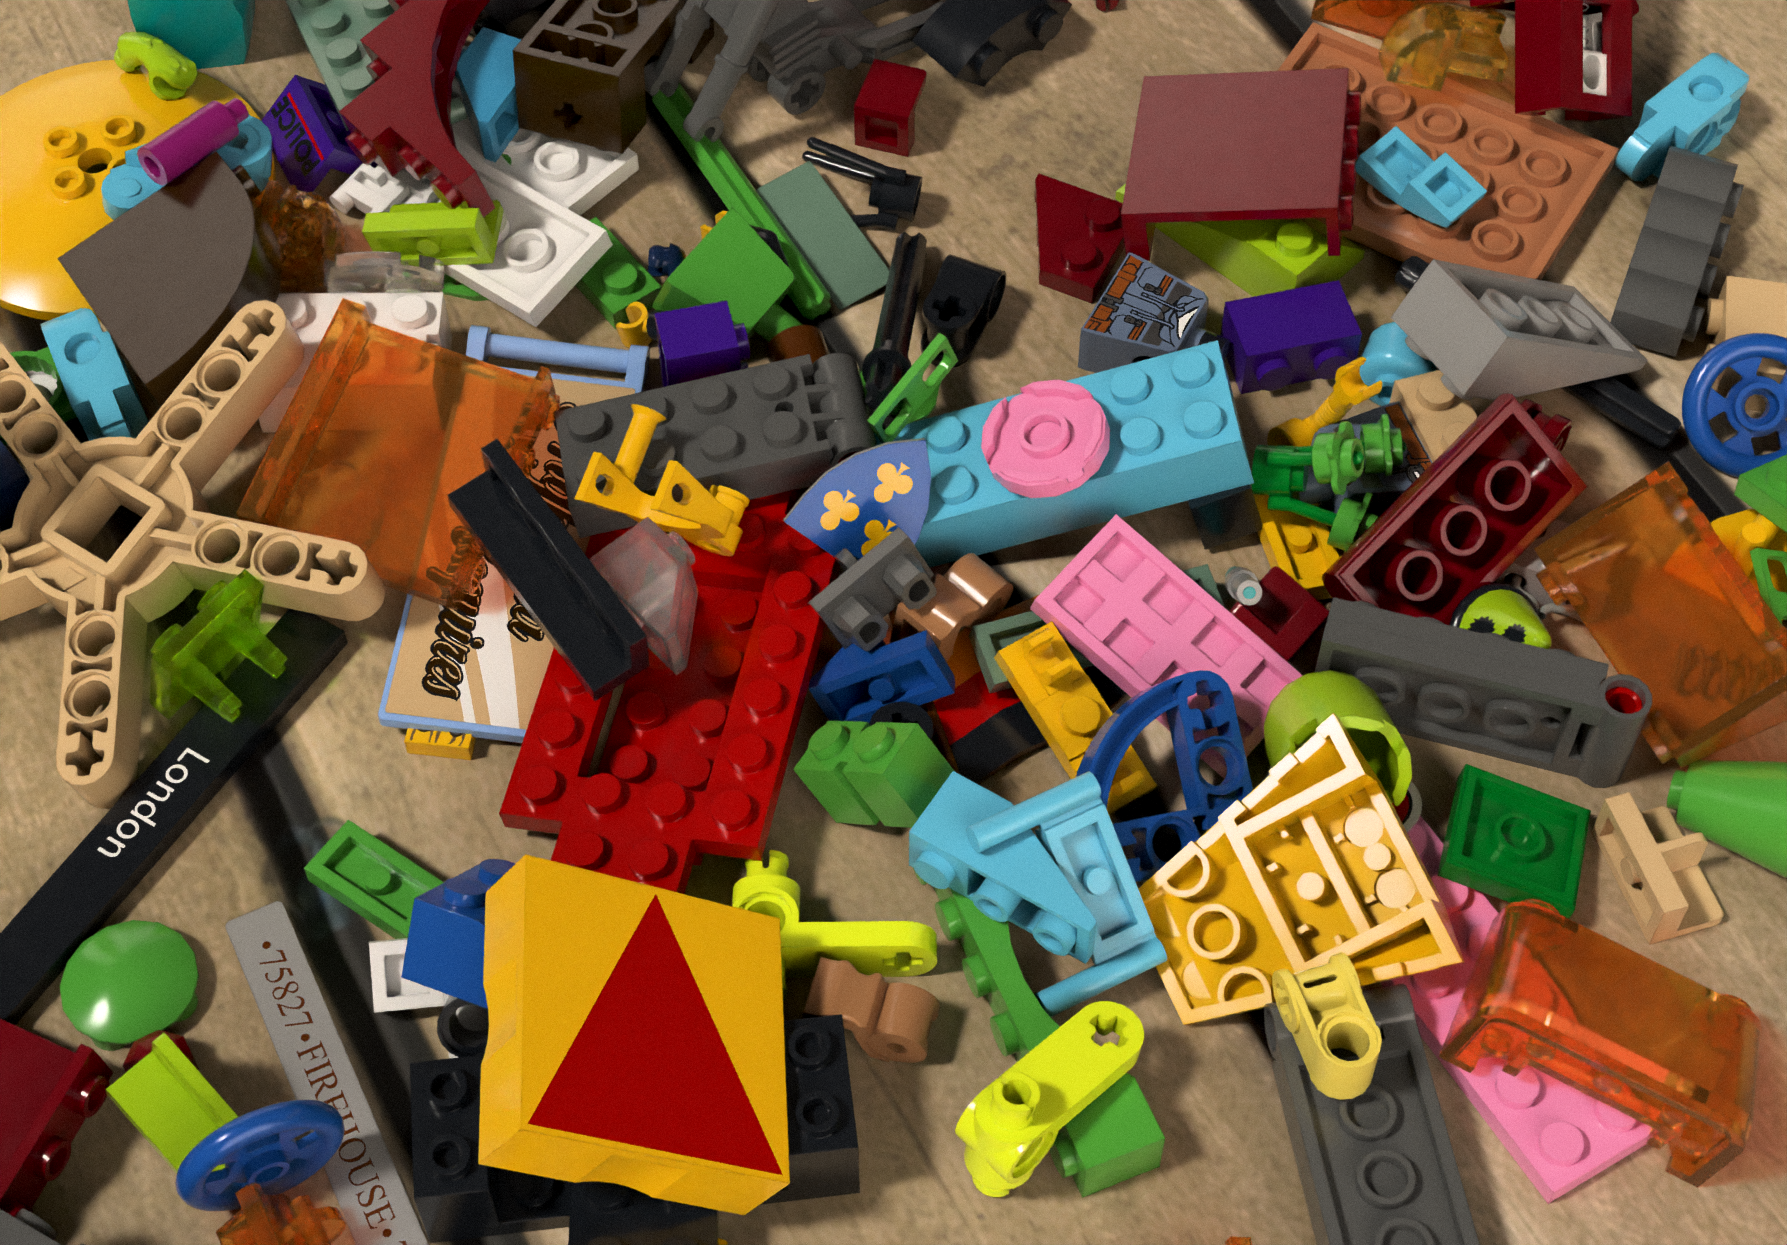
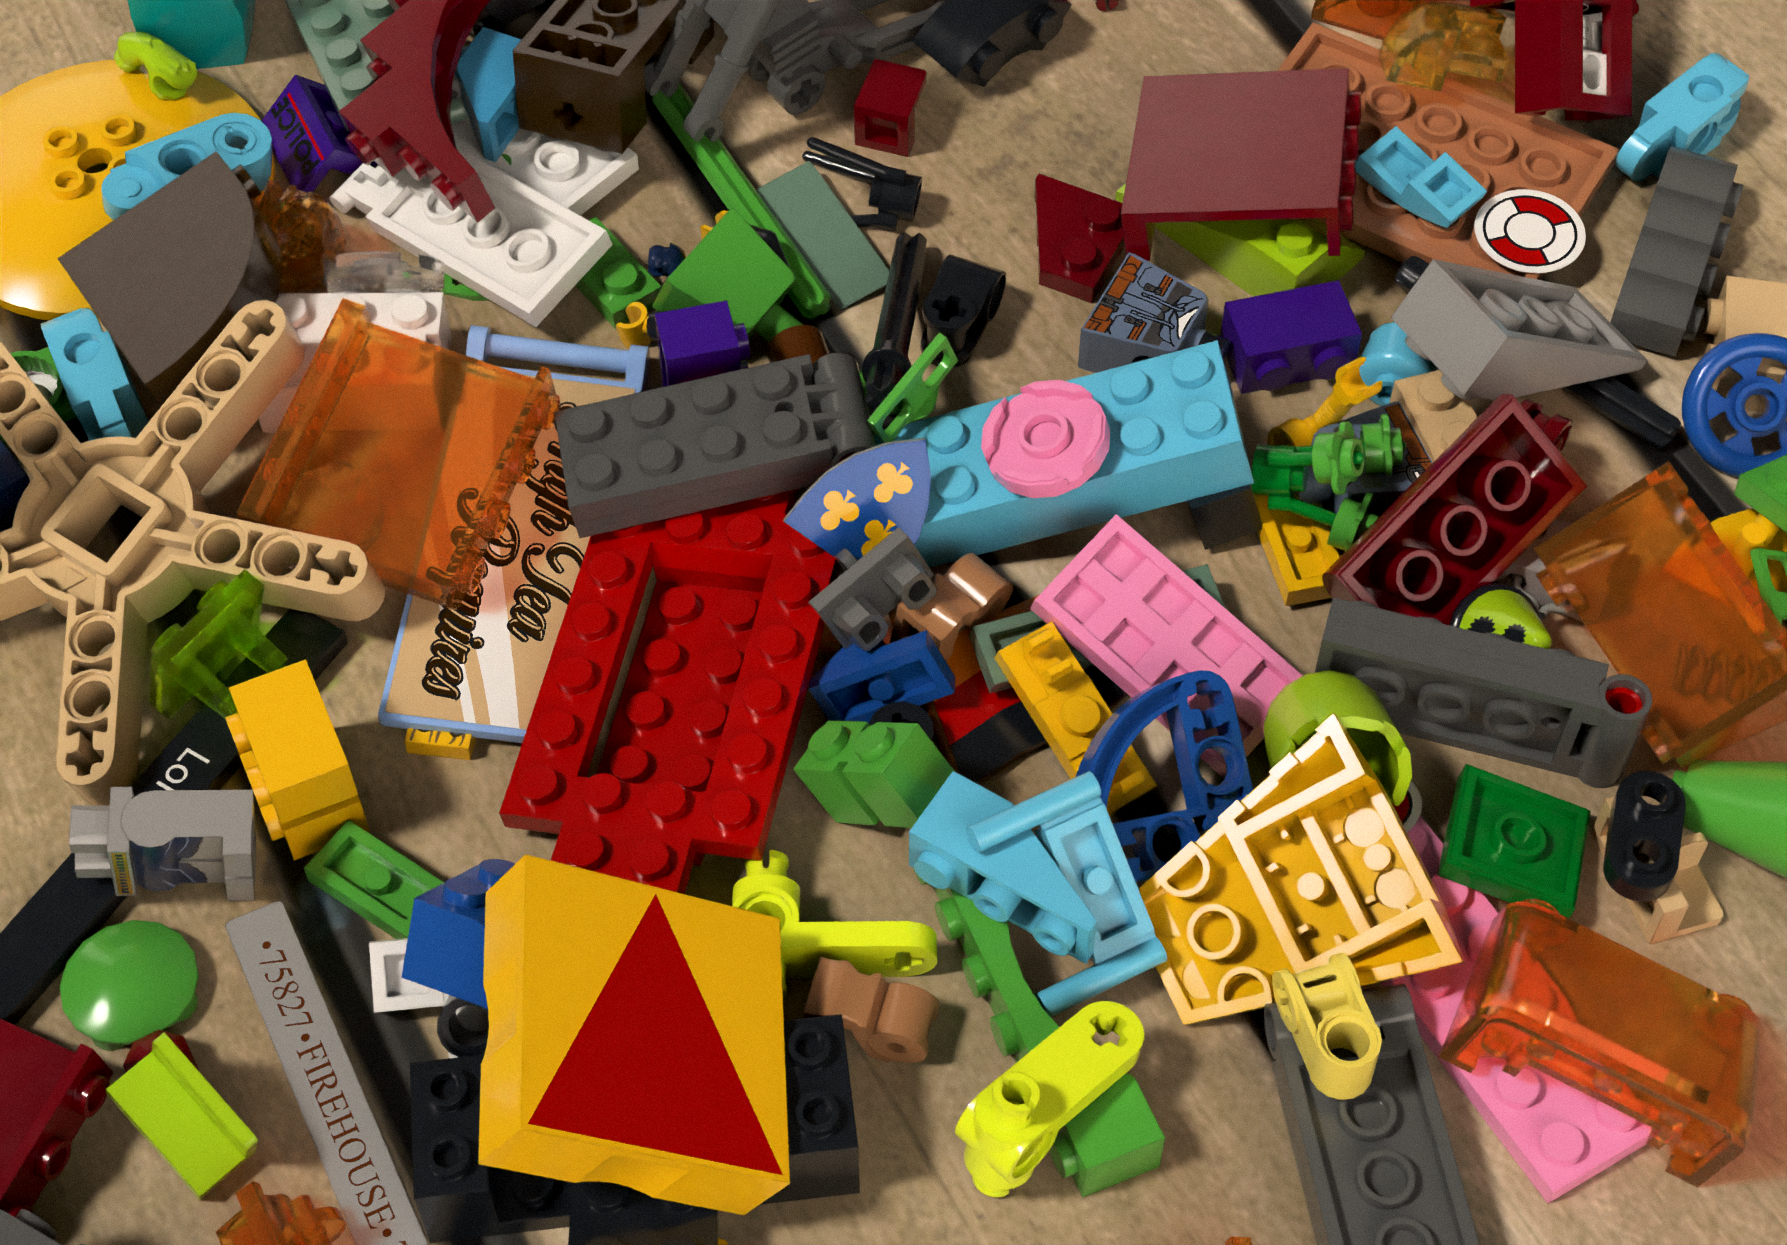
(168, 840): none -> light grey hips
(191, 140): magenta cylinder -> none
(260, 1150): blue plate -> none
(294, 759): none -> yellow piece
(435, 231): lime panel -> none
(550, 574): black fence -> none
(656, 586): clear slope -> none
(700, 517): yellow piece -> none
(1243, 585): light grey piece -> none
(1285, 614): dark red panel -> none
(1530, 231): none -> sticker
(1644, 830): none -> black plate

